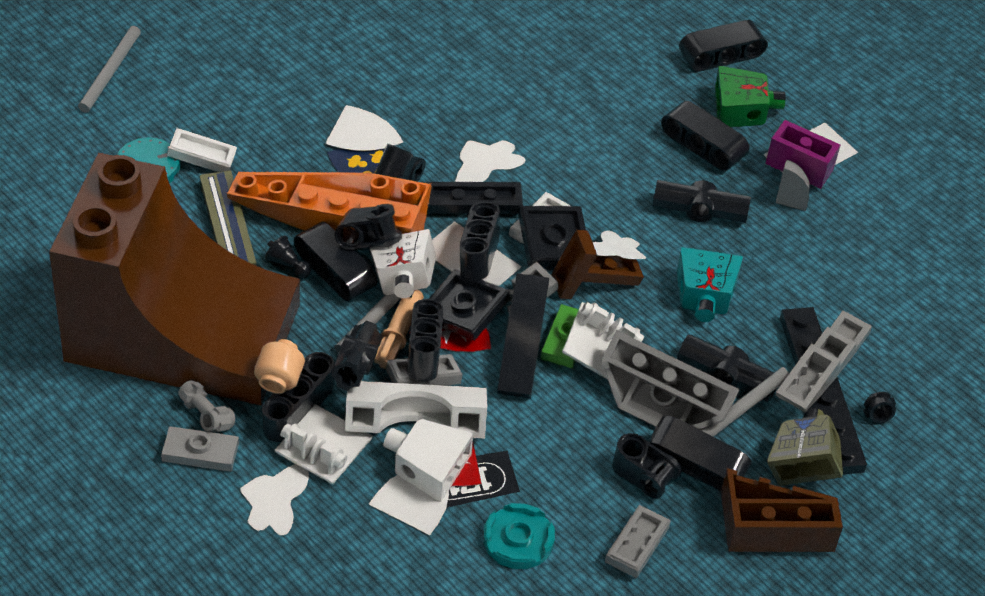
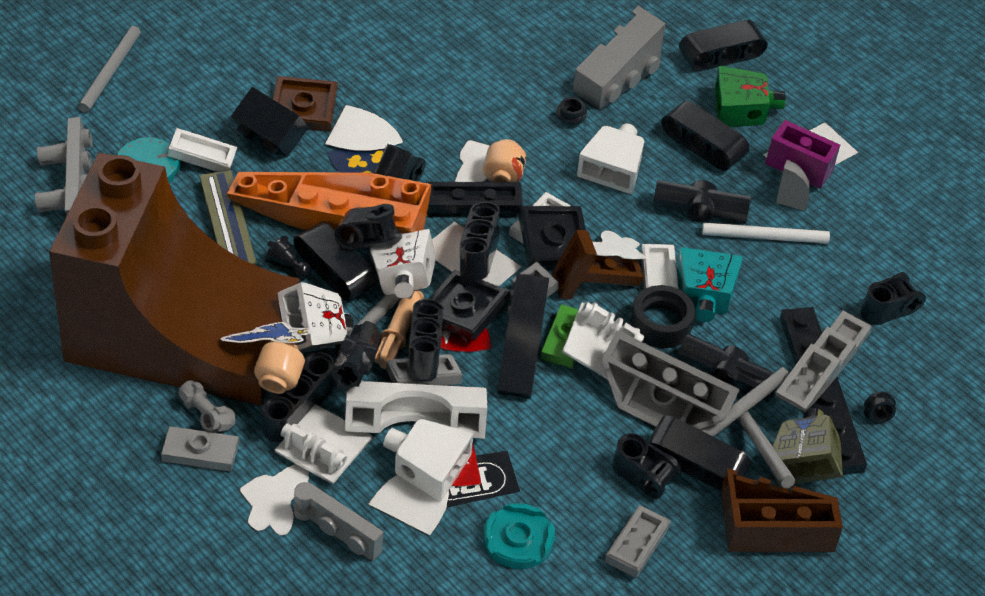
(78, 161): none -> light grey plate
(269, 122): none -> black brick
(277, 332): none -> sticker
(308, 98): none -> reddish brown tile
(315, 309): none -> white torso
(337, 520): none -> light grey plate
(504, 162): none -> light nougat head
(571, 111): none -> black plate
(612, 158): none -> white torso
(622, 61): none -> light grey wedge
(659, 265): none -> white tile
(668, 298): none -> black tyre
(765, 233): none -> white bar
(766, 450): none -> light grey bar
(891, 300): none -> black piece

